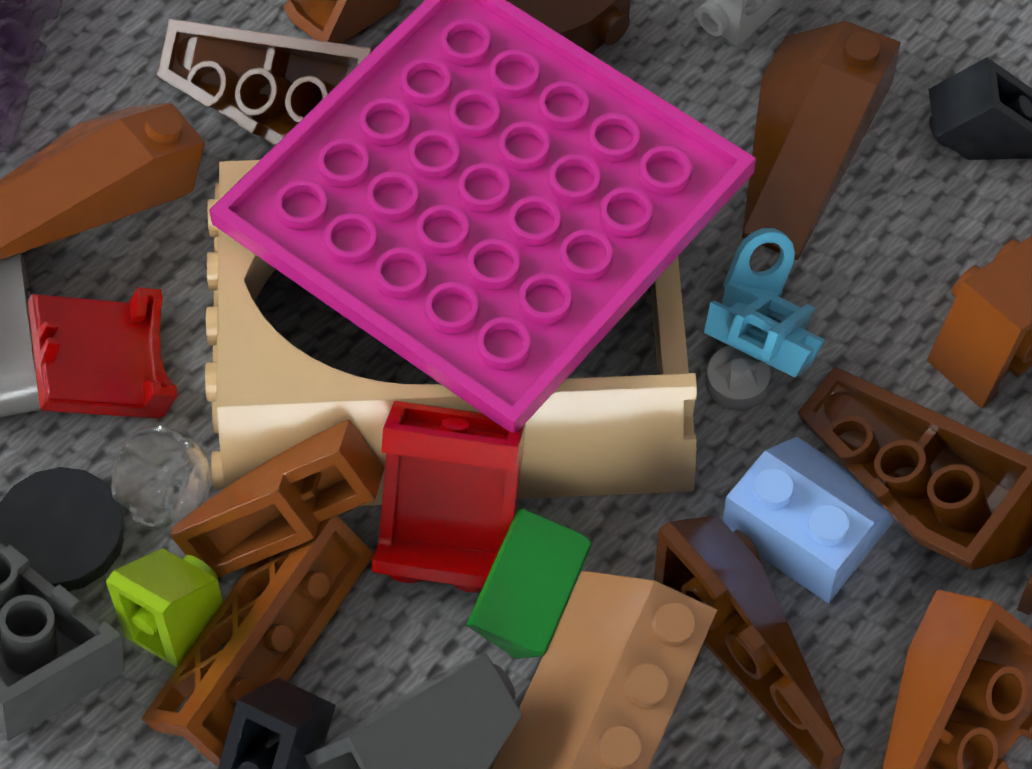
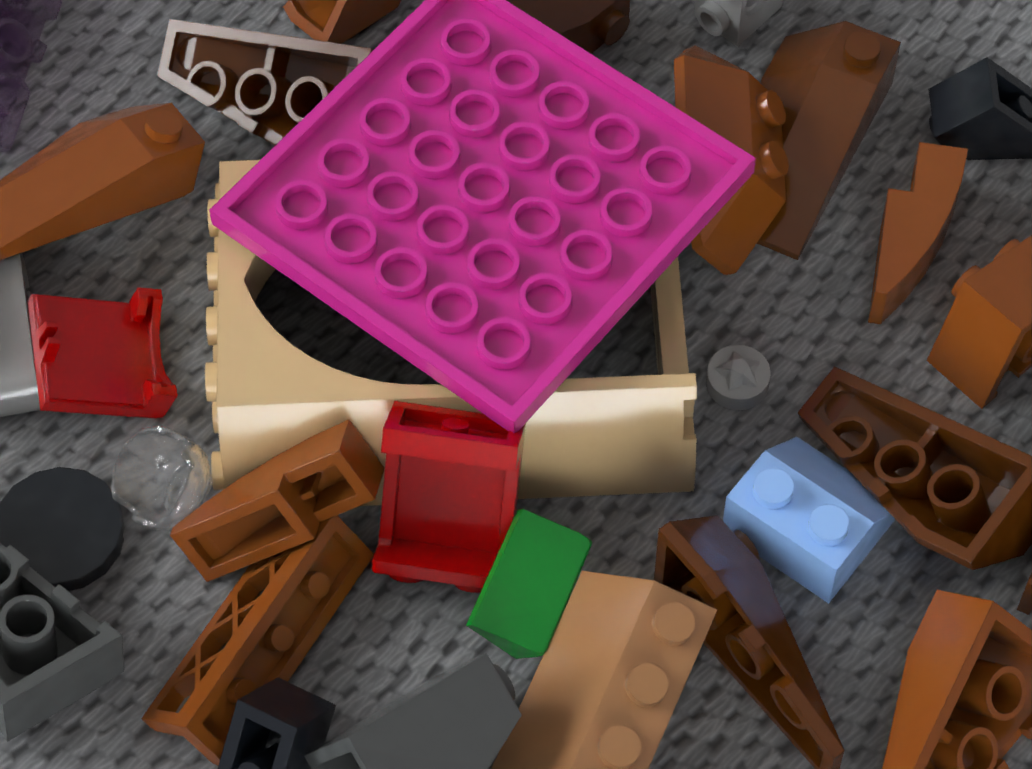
(165, 602): lime slope -> none
(749, 308): medium azure piece -> none
(752, 119): none -> dark orange wedge
(915, 226): none -> dark orange slope

